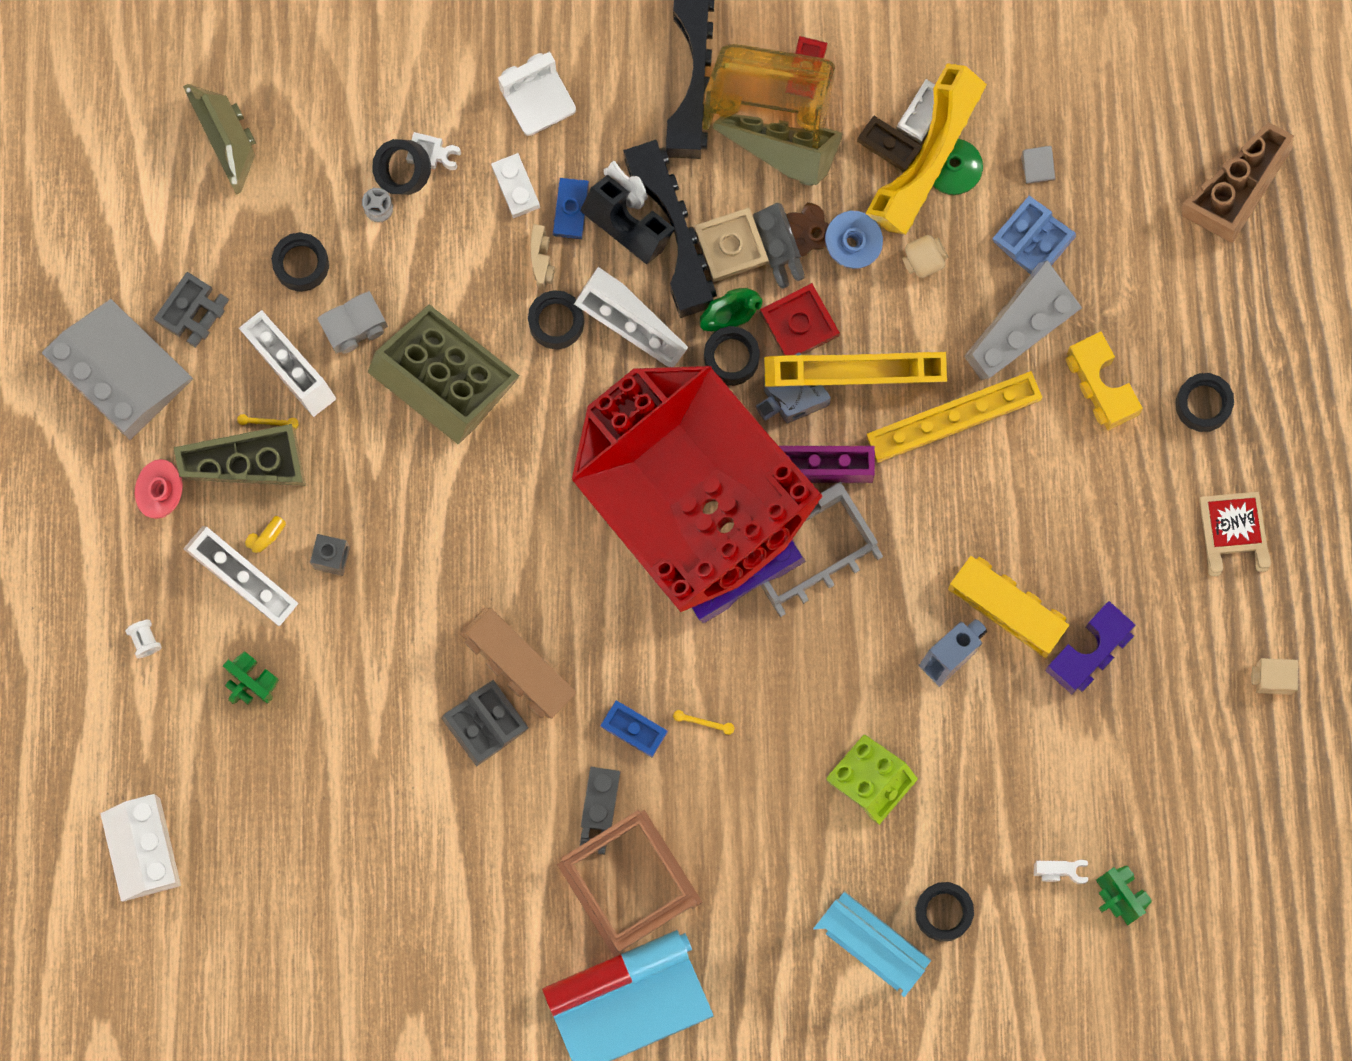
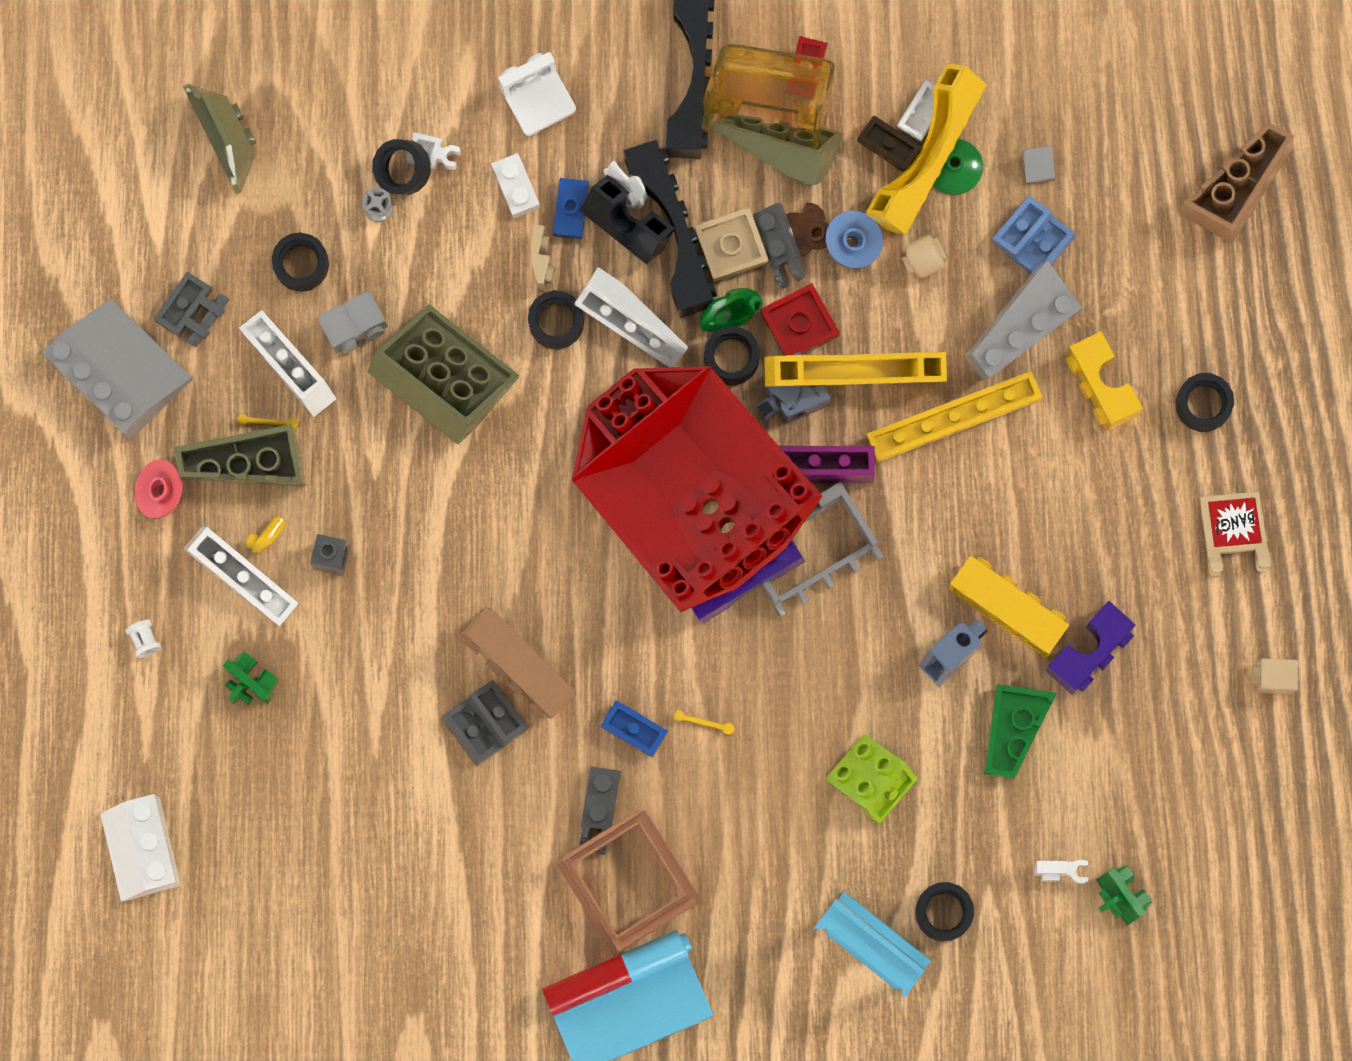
(1013, 727): none -> green wing

